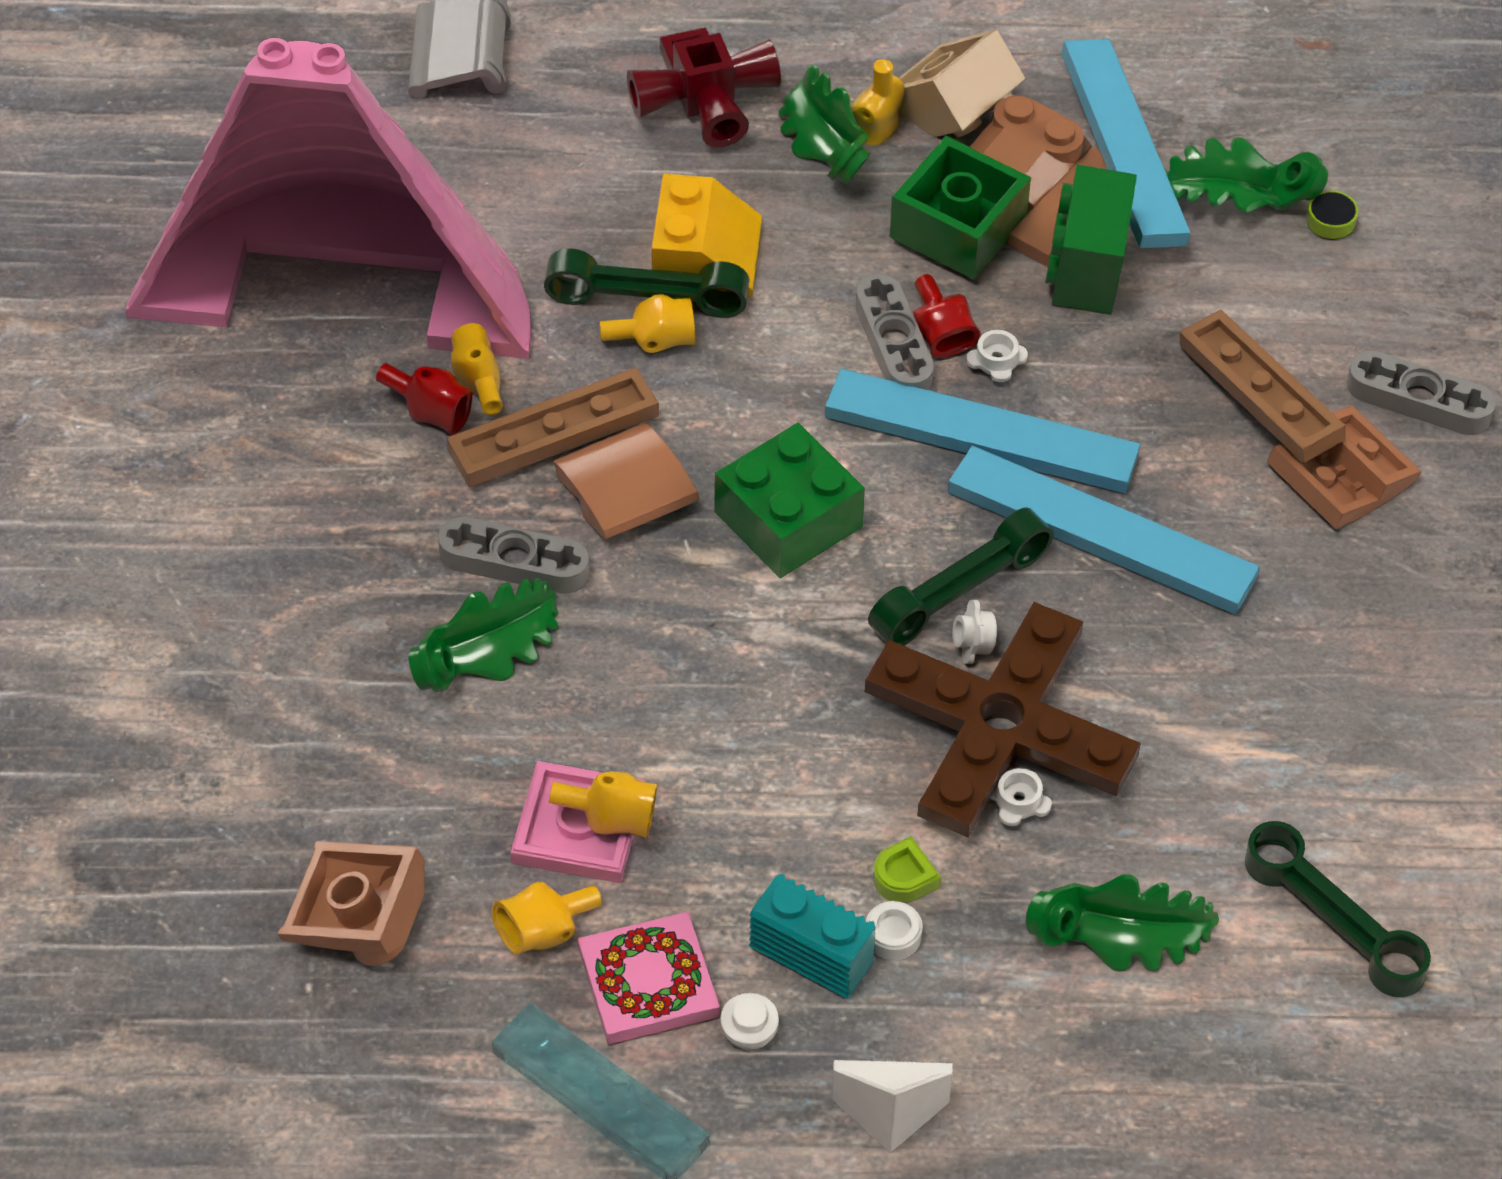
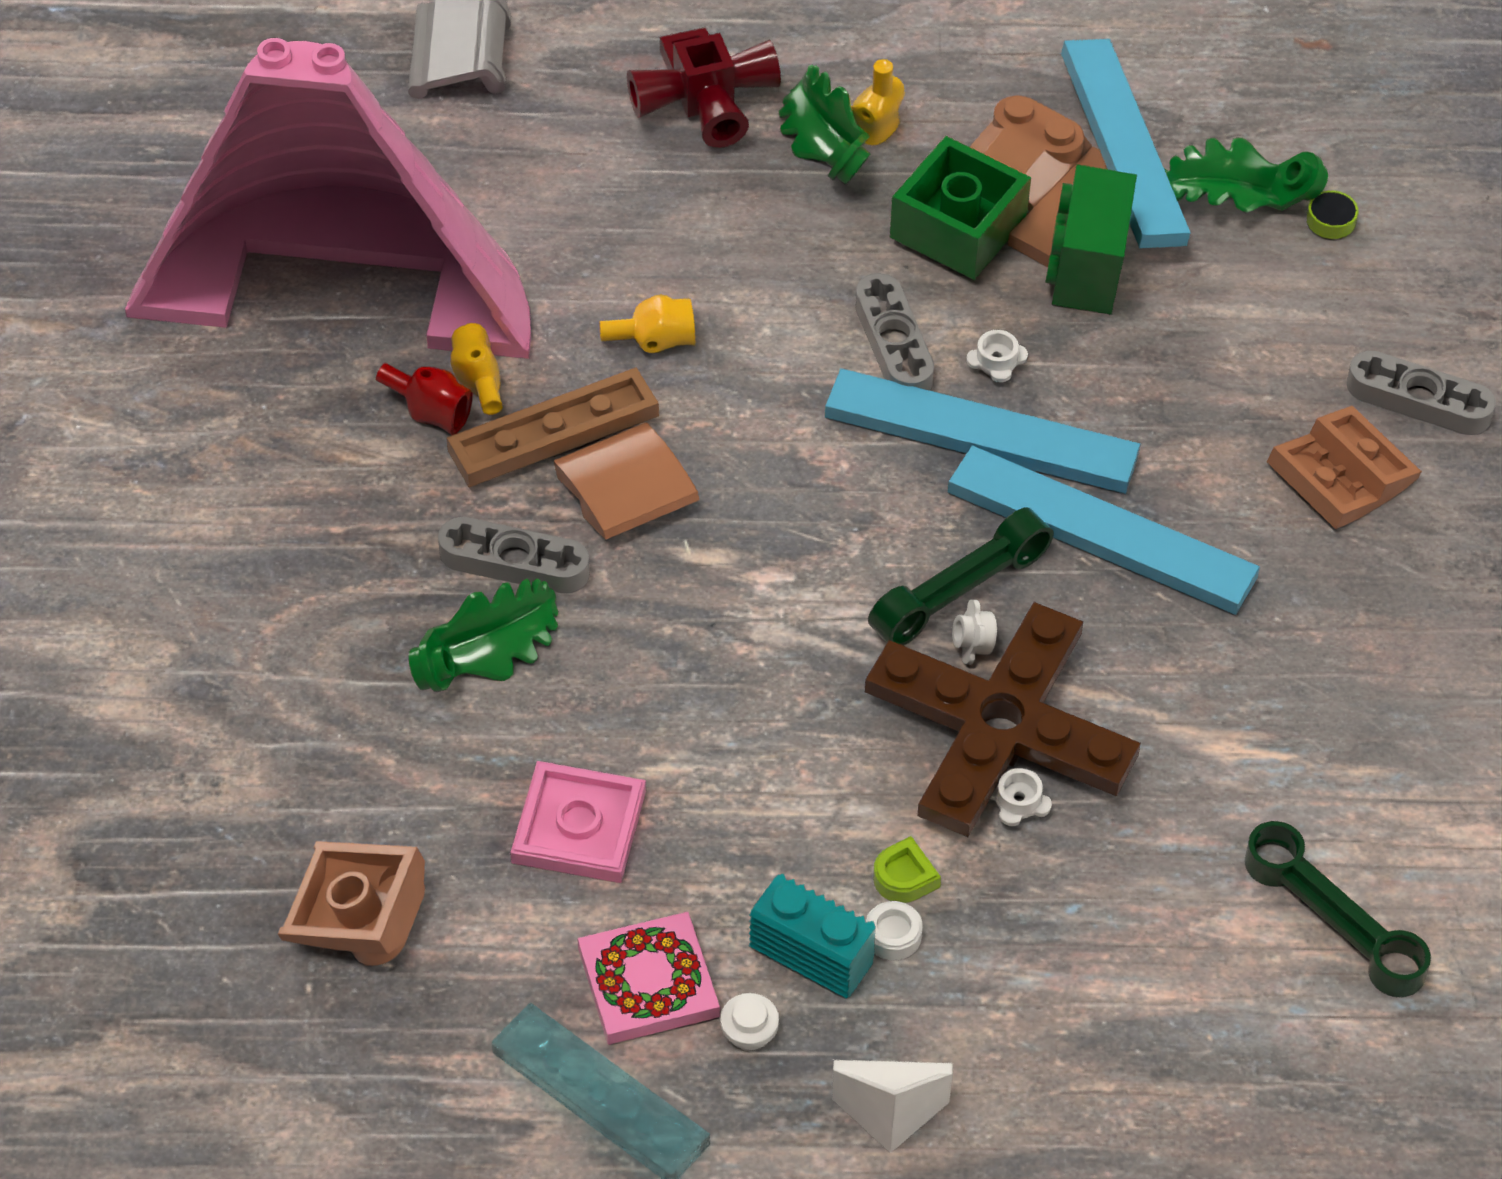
(540, 916): yellow piece -> none
(612, 803): yellow piece -> none
(646, 283): dark green piece -> none
(703, 225): yellow slope -> none
(789, 500): green brick -> none
(944, 320): red piece -> none
(959, 84): tan slope -> none
(1122, 921): green plant -> none
(1262, 386): medium nougat plate -> none

